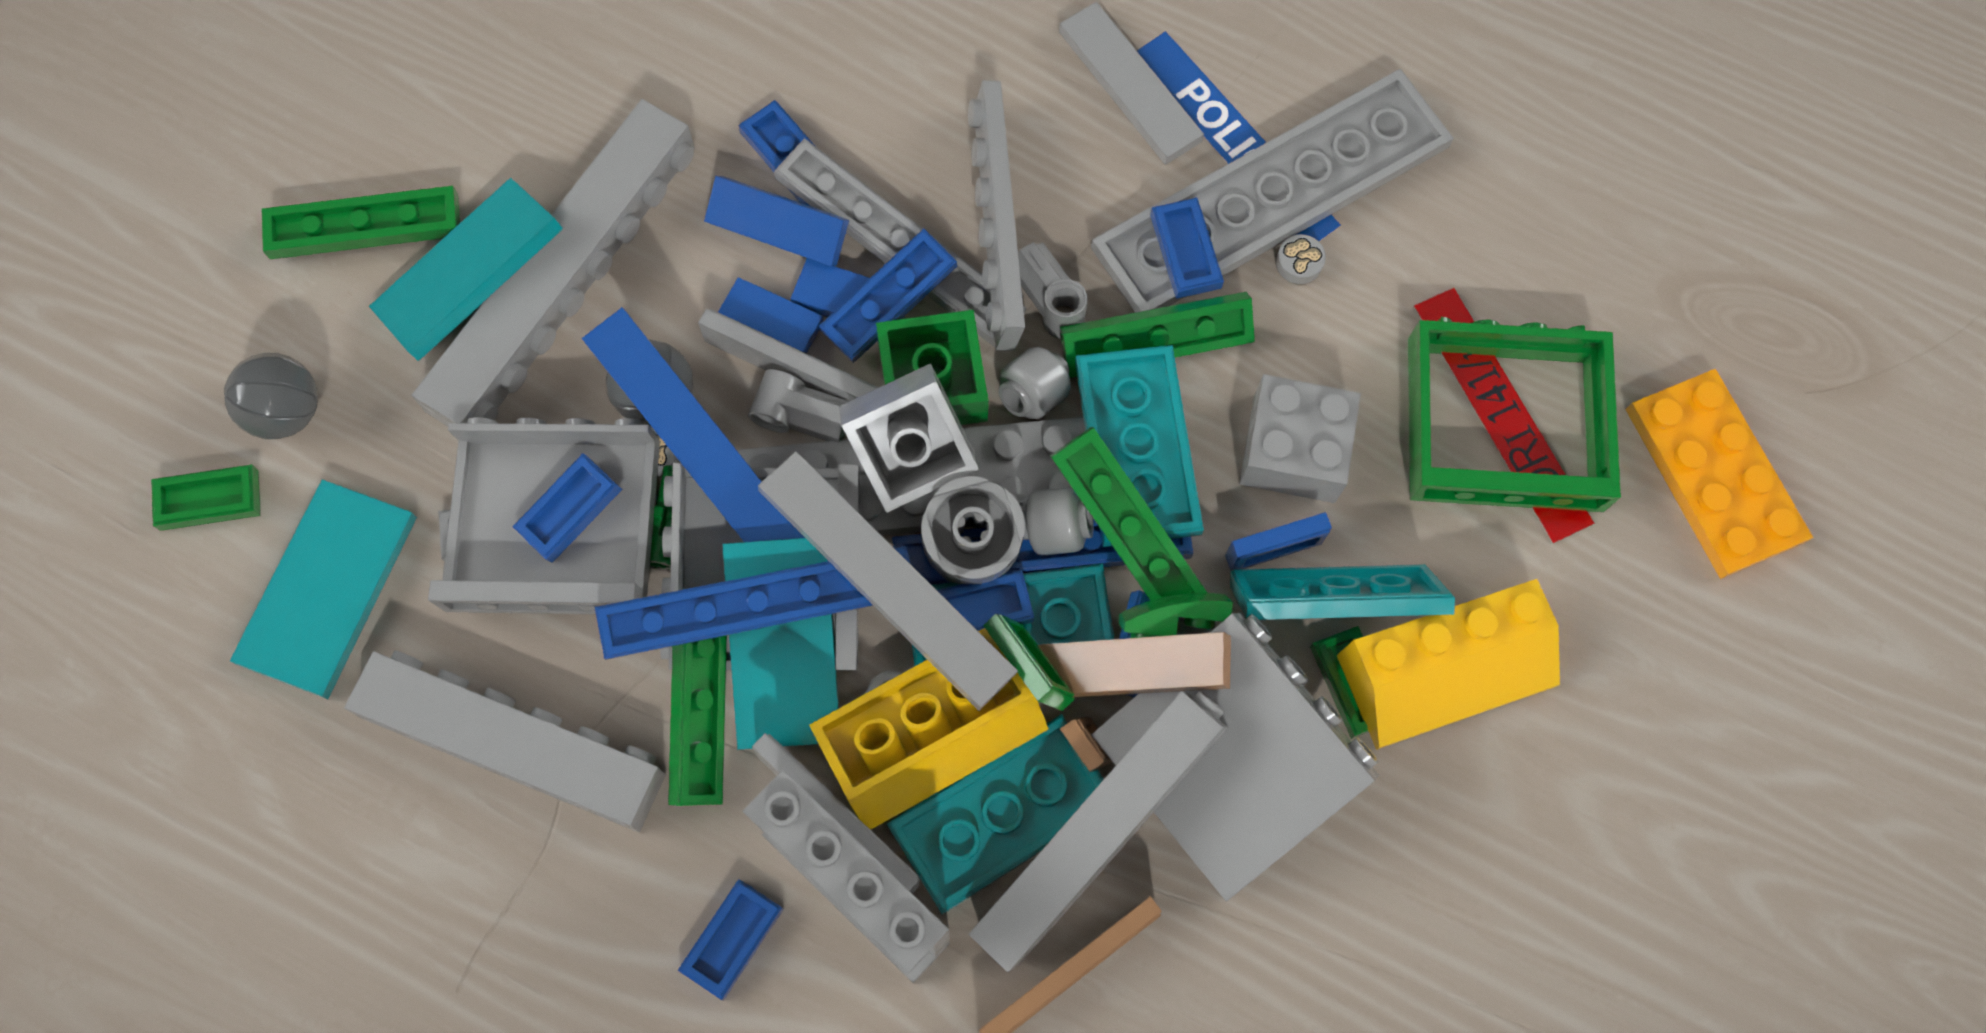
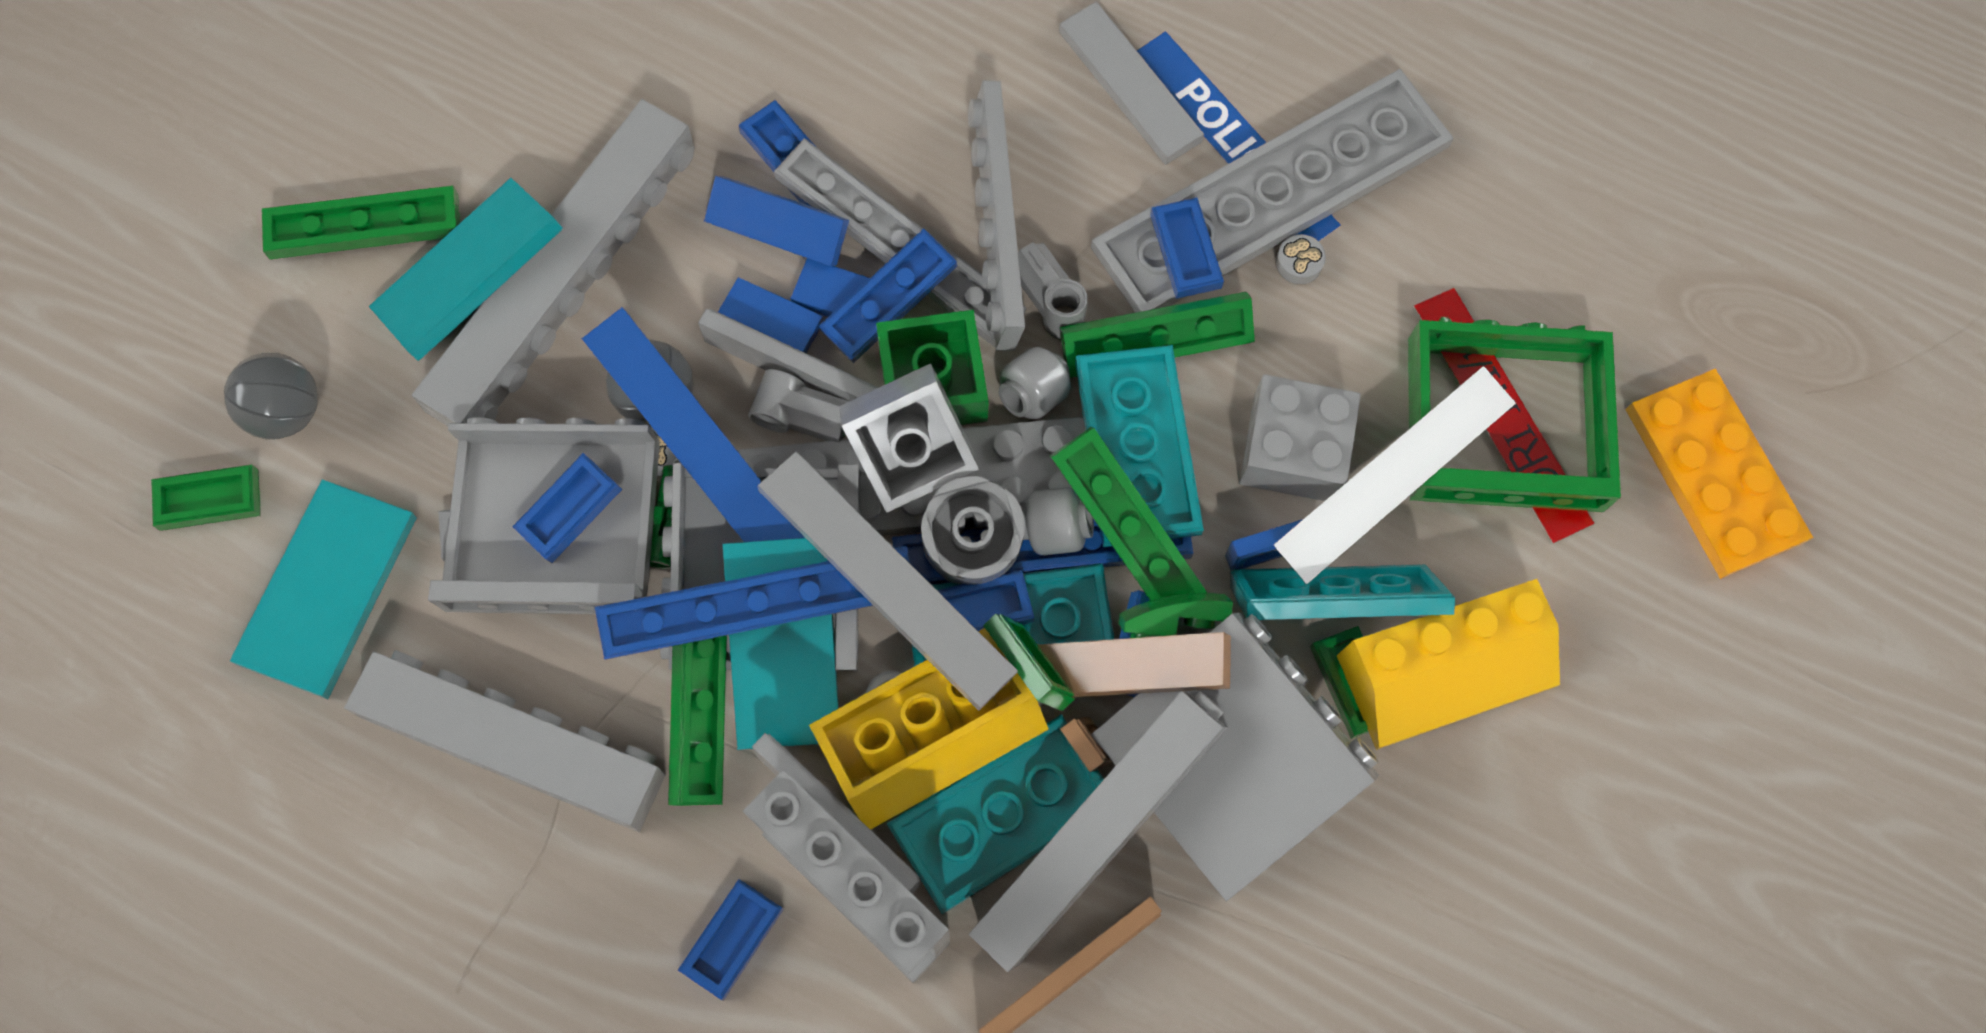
(1394, 475): none -> white sticker

